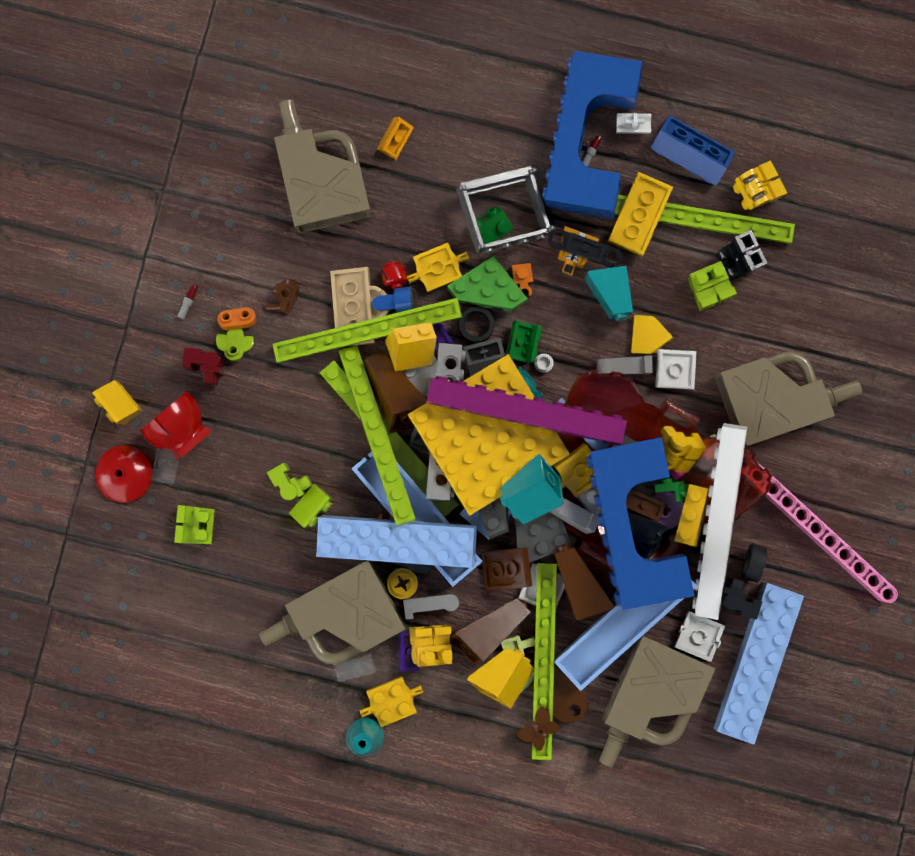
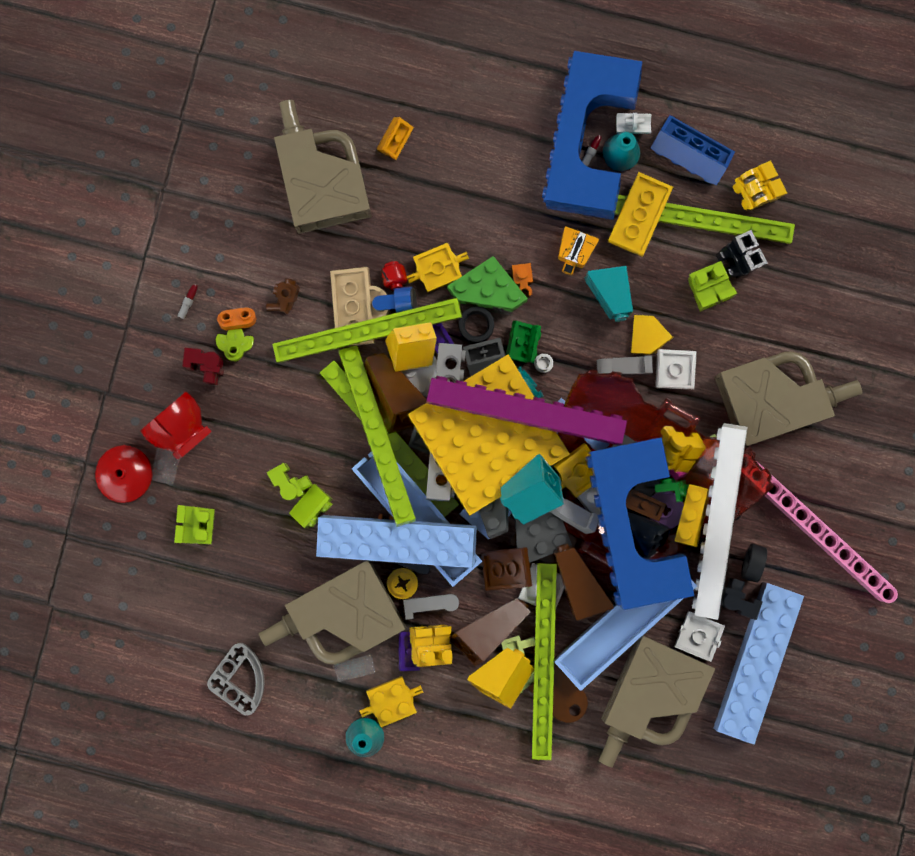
(117, 403): yellow slope -> none
(225, 679): none -> light grey beam
(493, 225): green bracket -> none
(498, 181): dark grey window -> none
(540, 730): reddish brown piece -> none
(585, 248): black plate -> none
(621, 151): none -> teal cone

